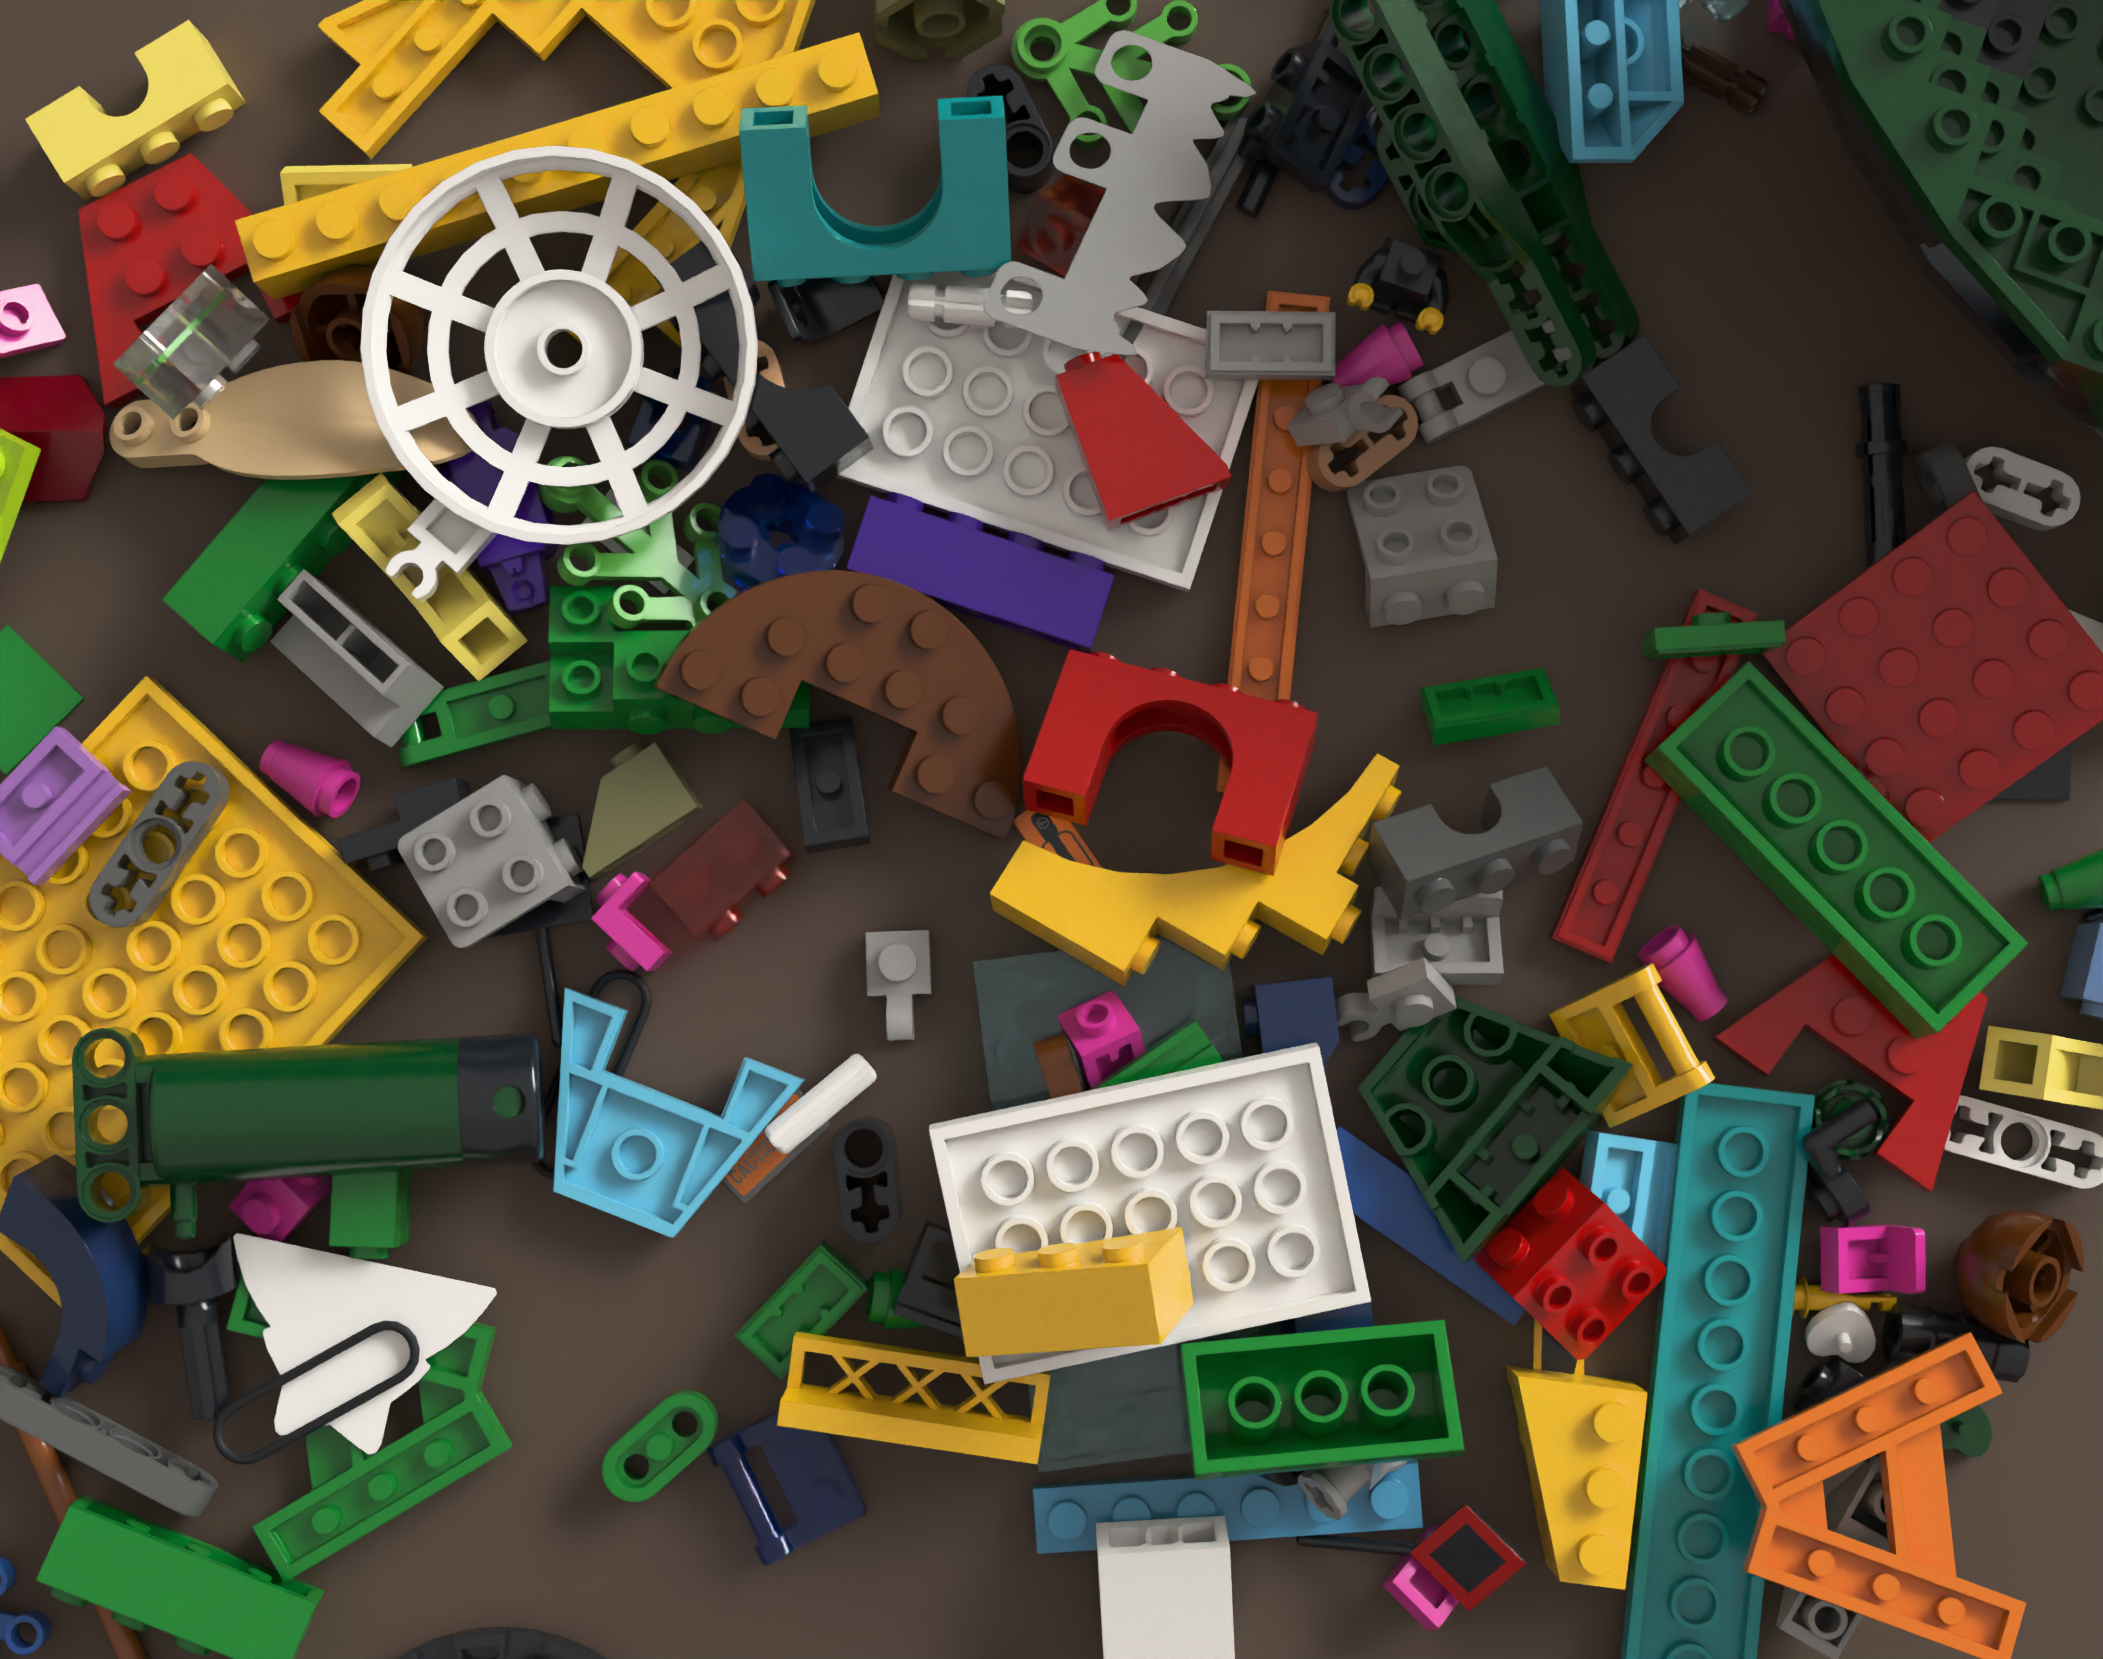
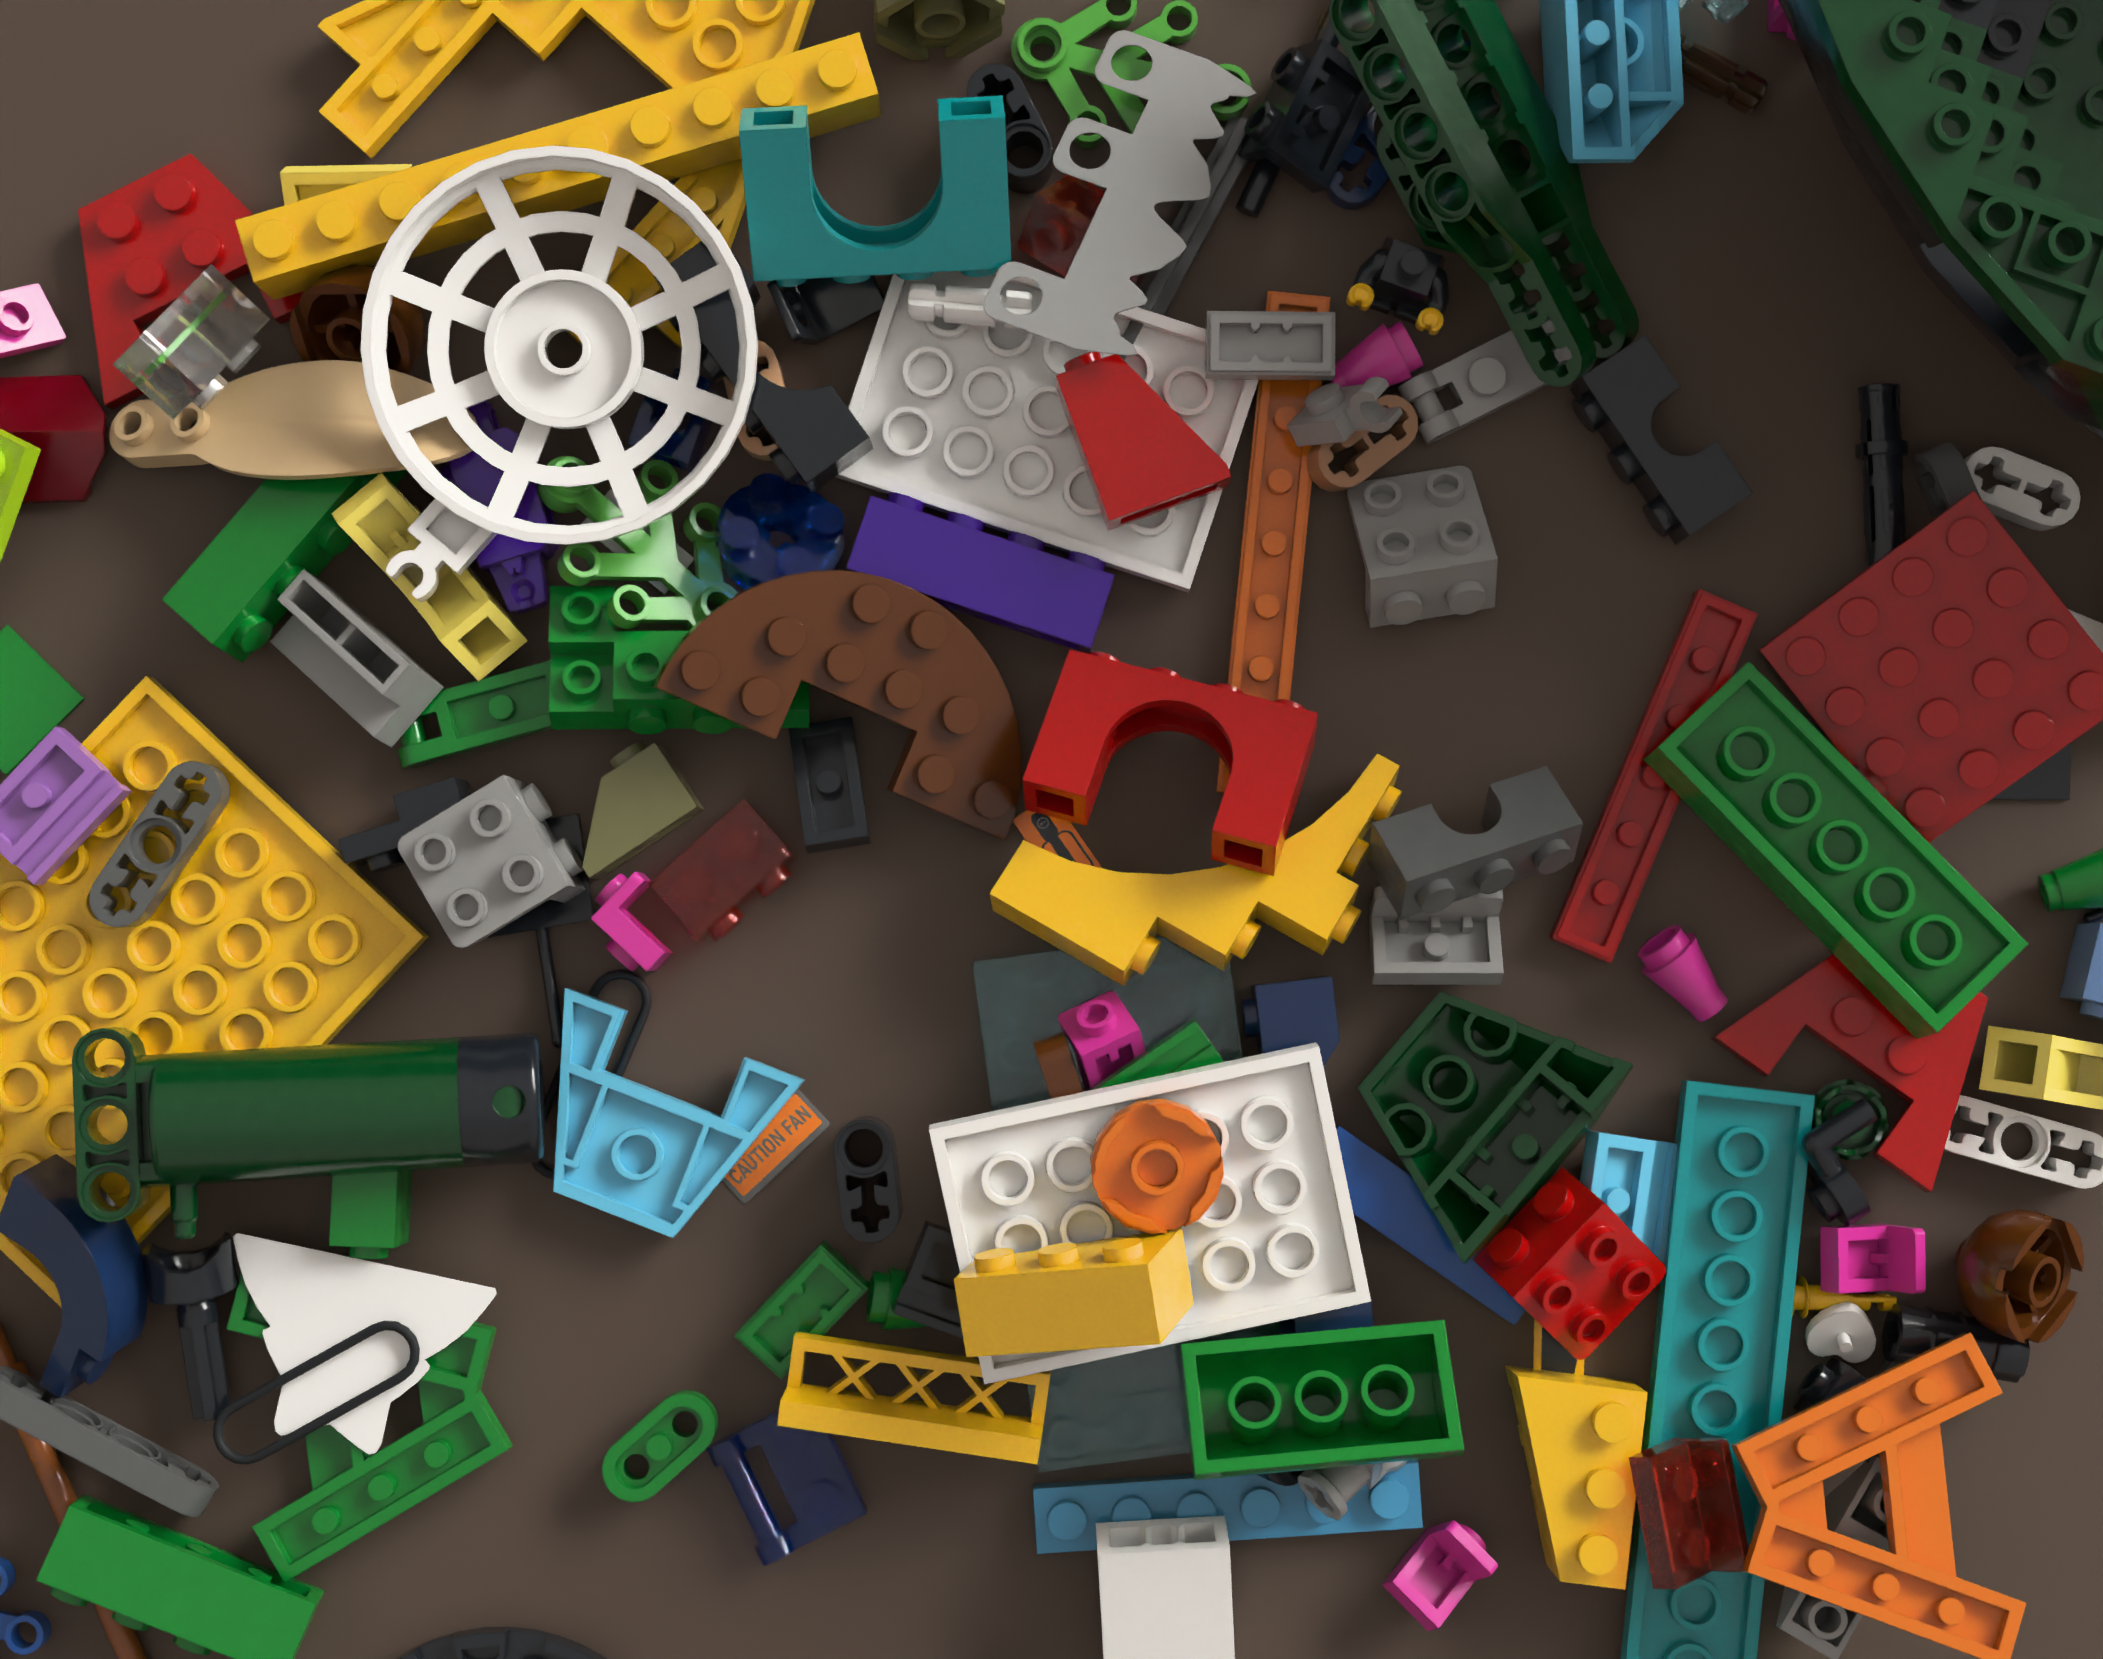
(184, 96): light yellow arch -> none
(279, 1206): dark pink bracket -> none
(312, 778): dark pink cone -> none
(820, 1103): white axle -> none
(898, 969): light grey plate -> none
(1156, 1166): none -> orange tile
(1400, 997): light grey plate -> none
(1459, 1553): piece -> none
(1489, 706): green plate -> none
(1603, 1026): yellow plate -> none
(1689, 1510): none -> clear red bracket
(1713, 636): green plate -> none
(1967, 1432): dark green piece -> none

